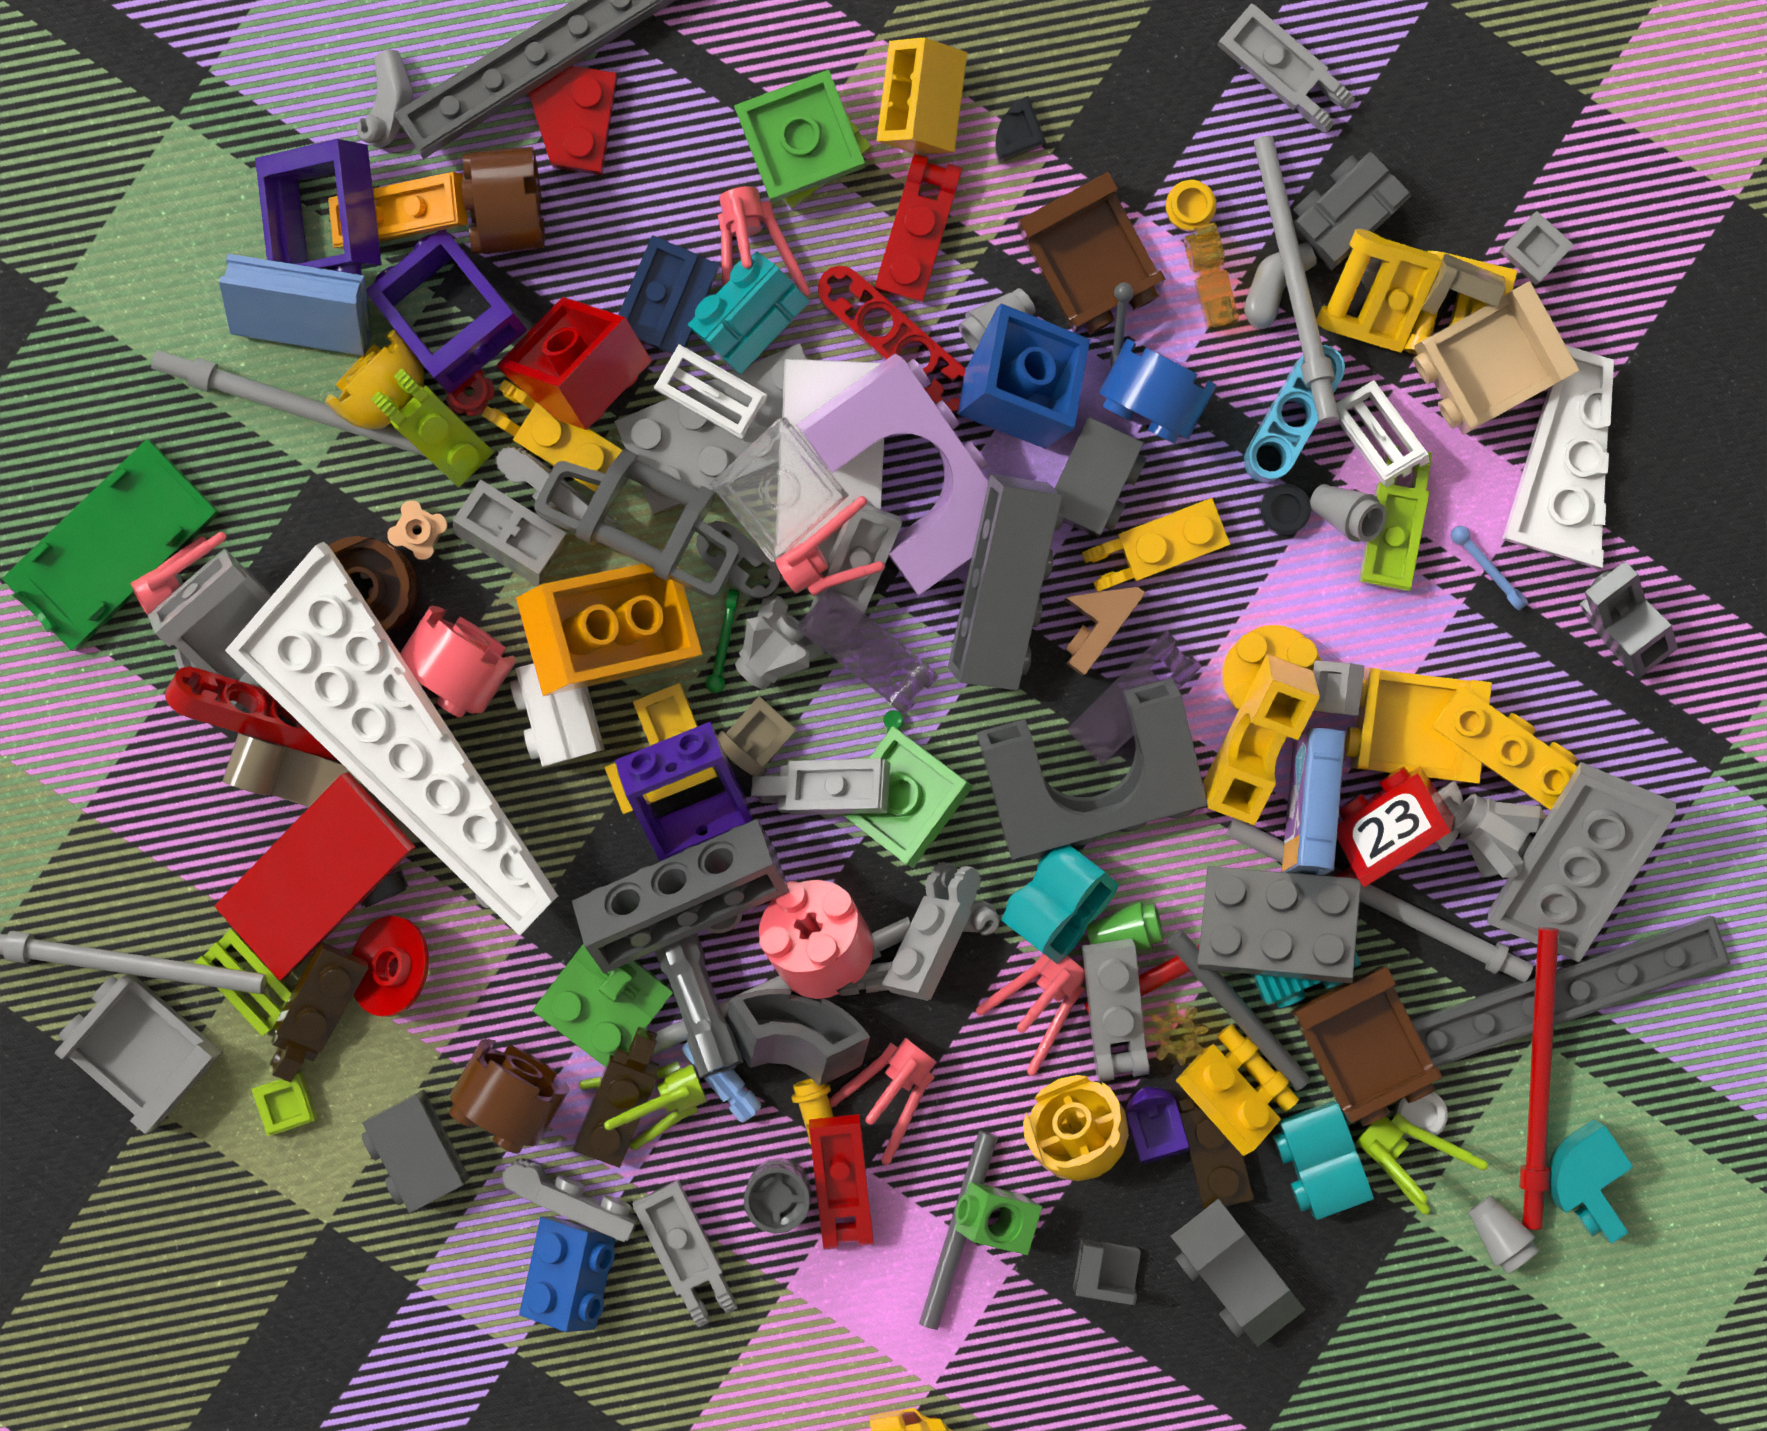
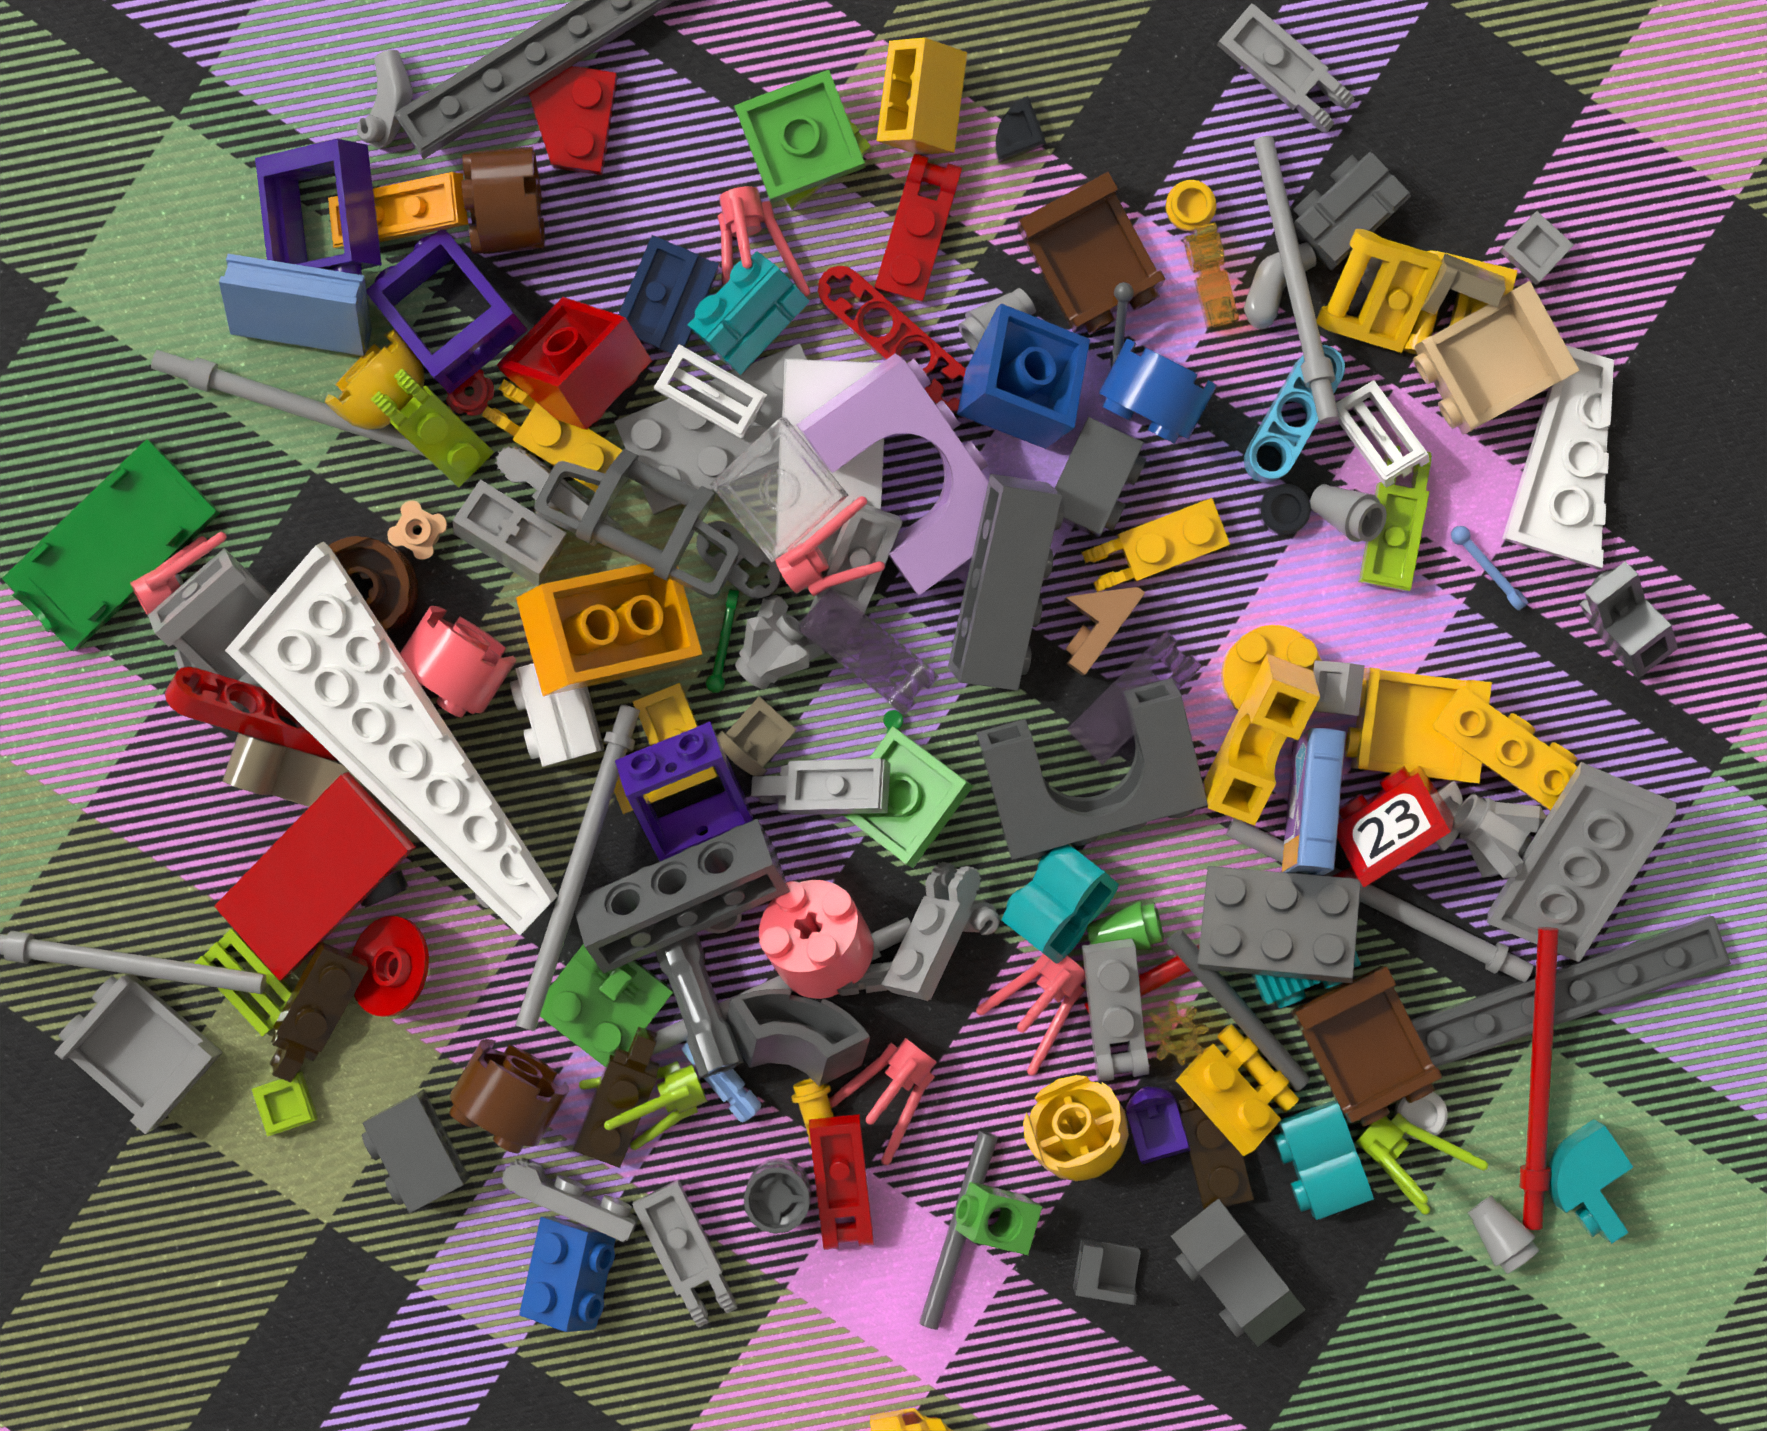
(618, 742): none -> light grey bar

